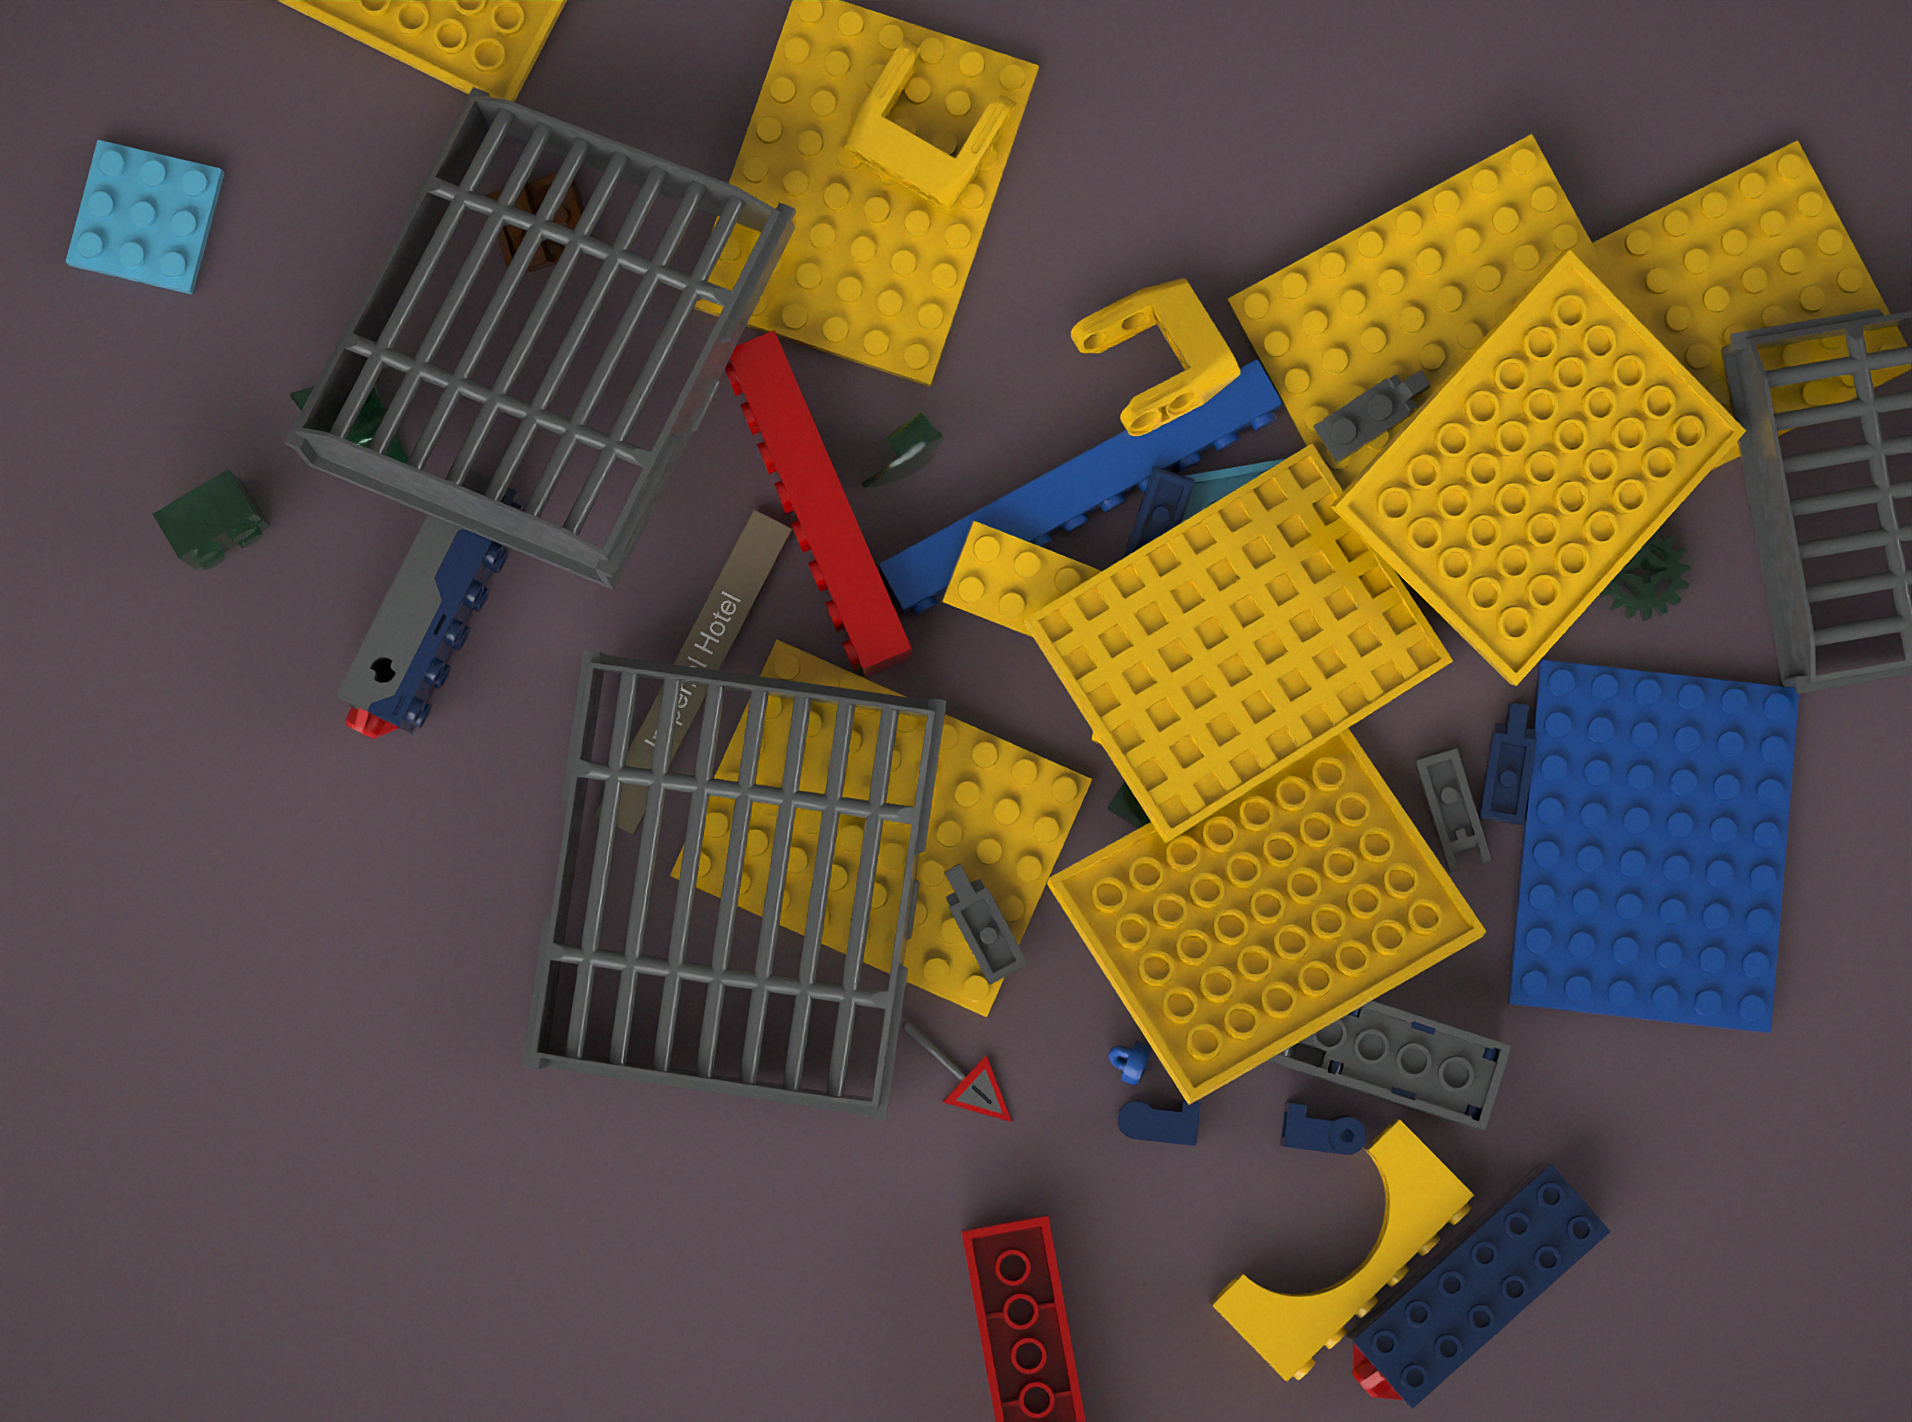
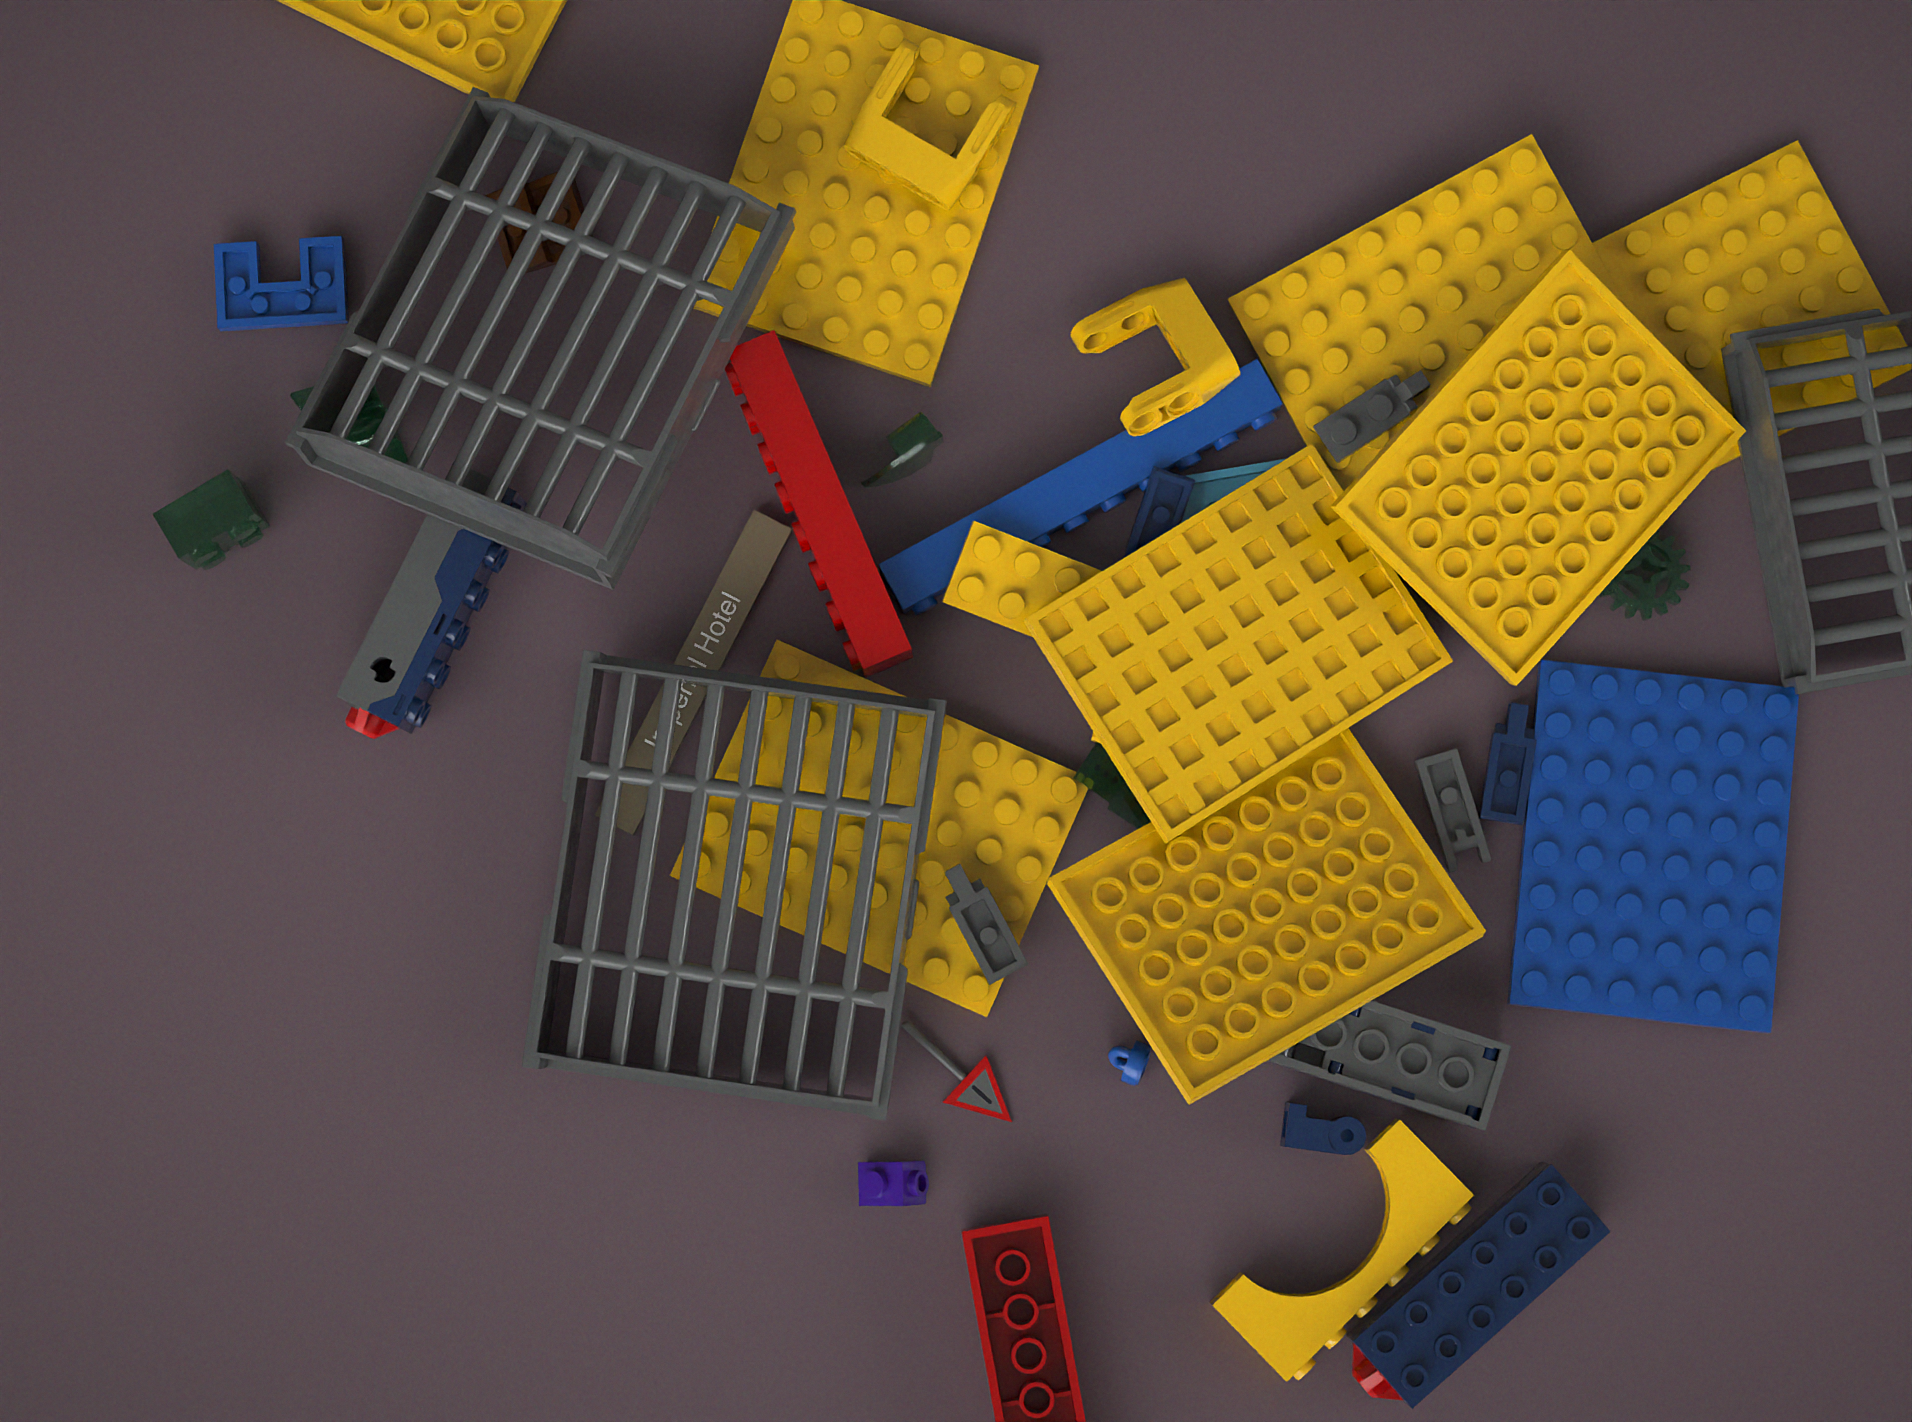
(145, 217): medium azure plate -> none
(313, 301): none -> blue plate
(892, 1183): none -> dark purple bracket
(1100, 774): none -> clear green tile
(1142, 1122): dark blue leg -> none

